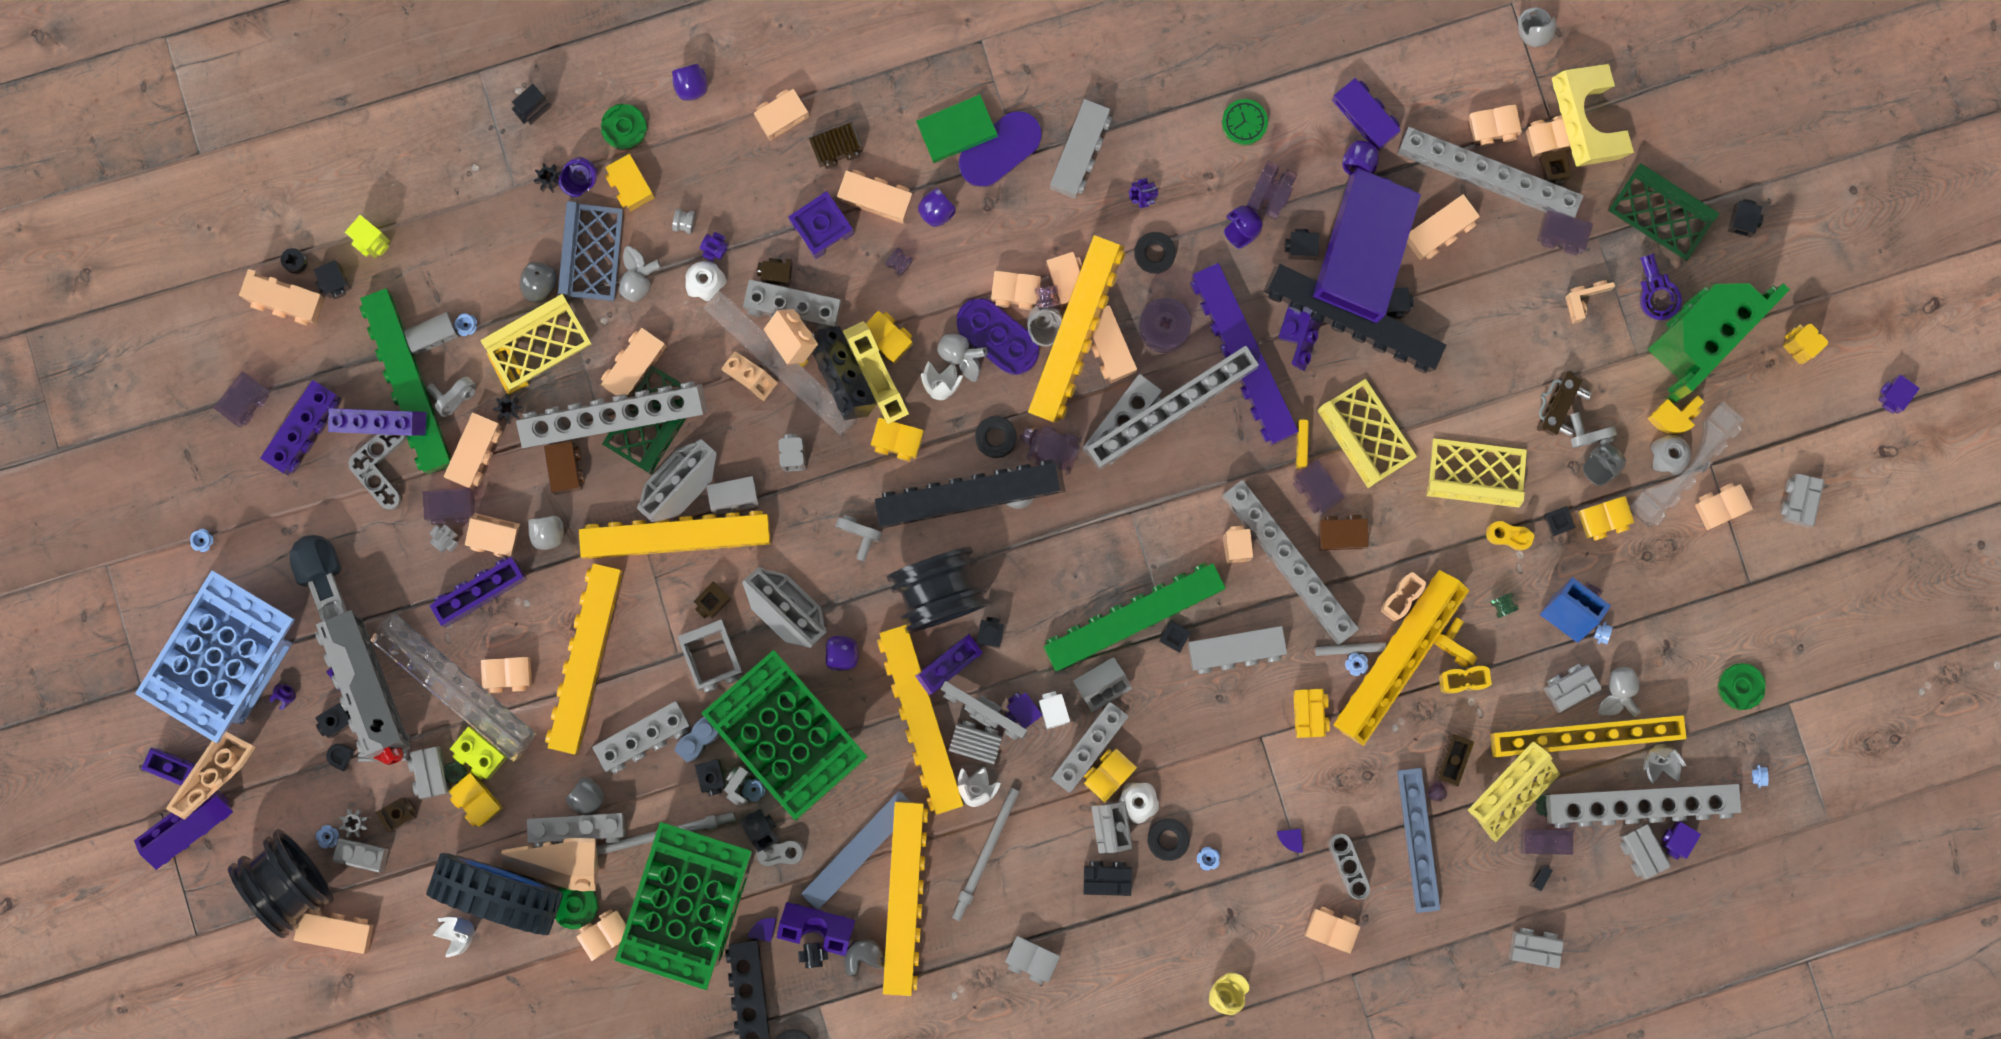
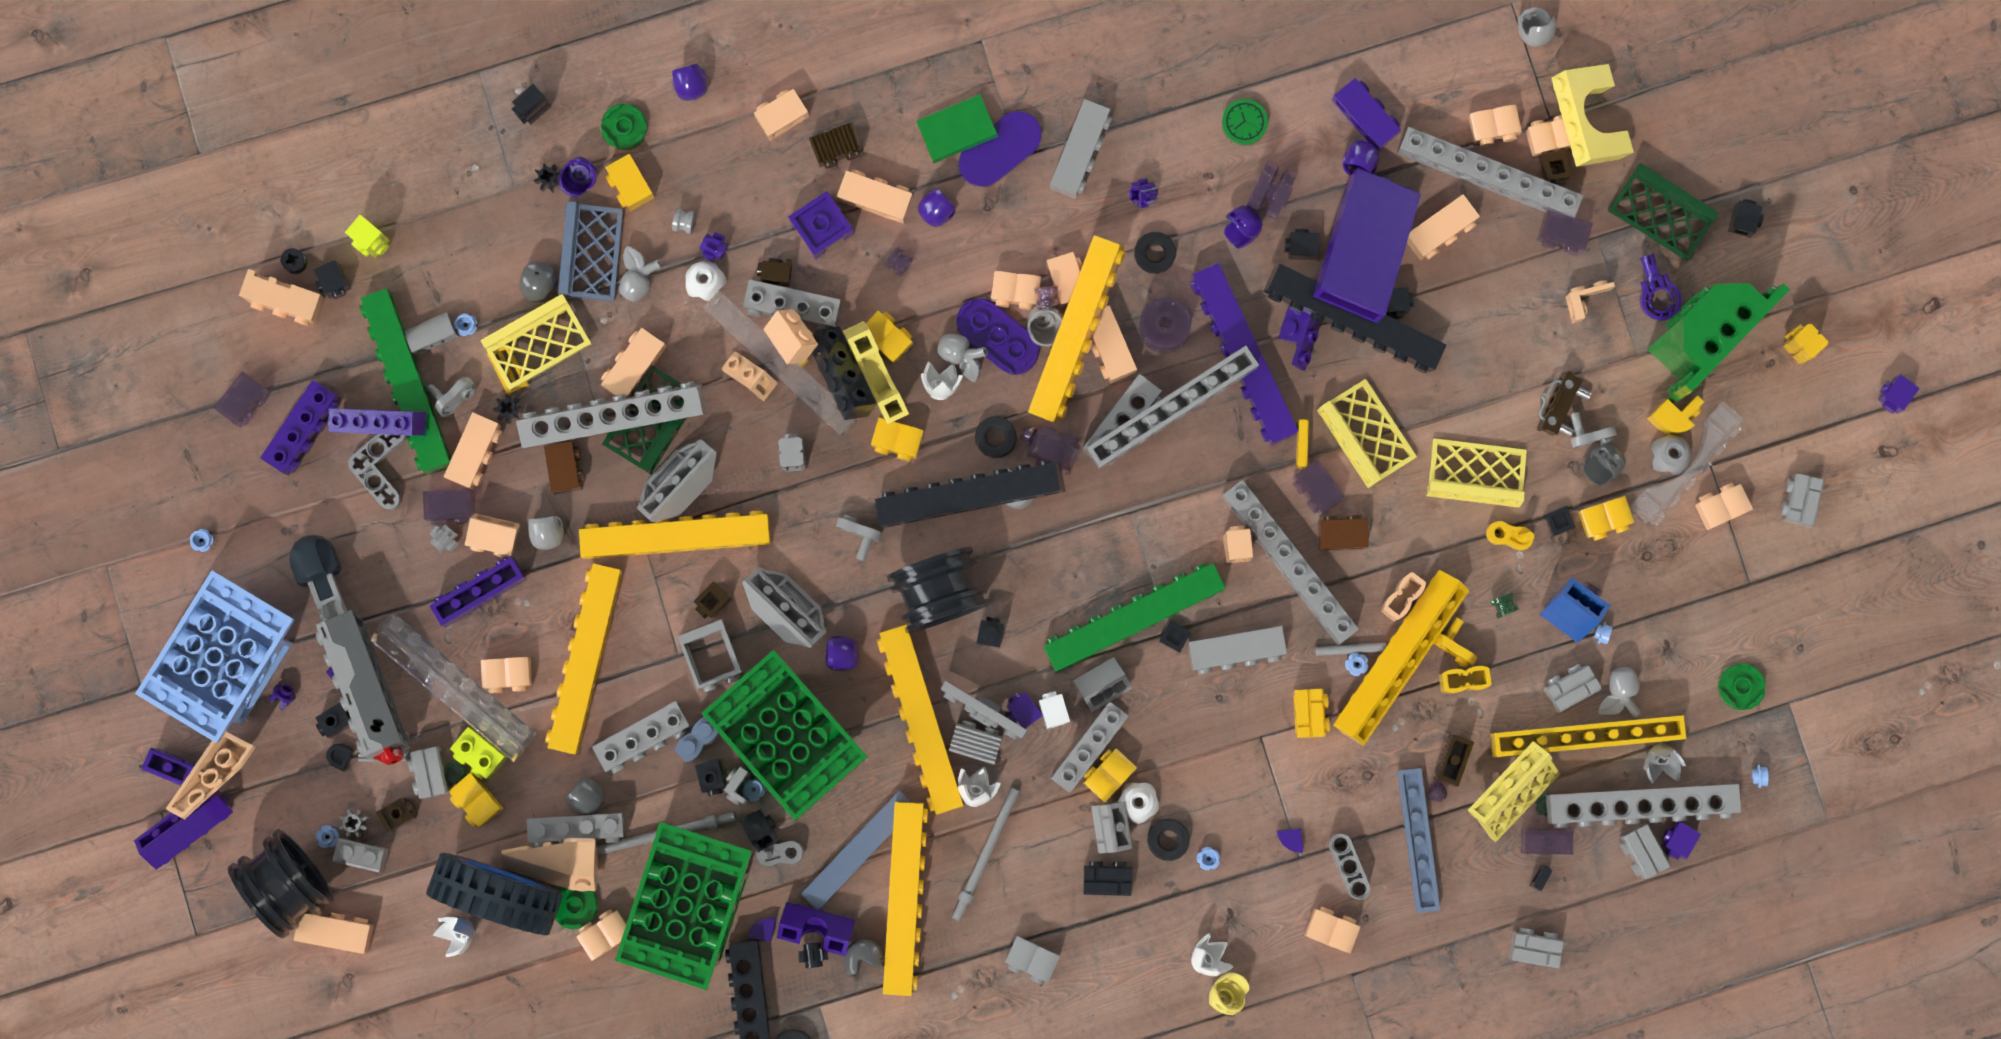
(733, 496): light grey hinge -> none
(948, 664): dark purple plate -> none
(1207, 957): none -> white piece

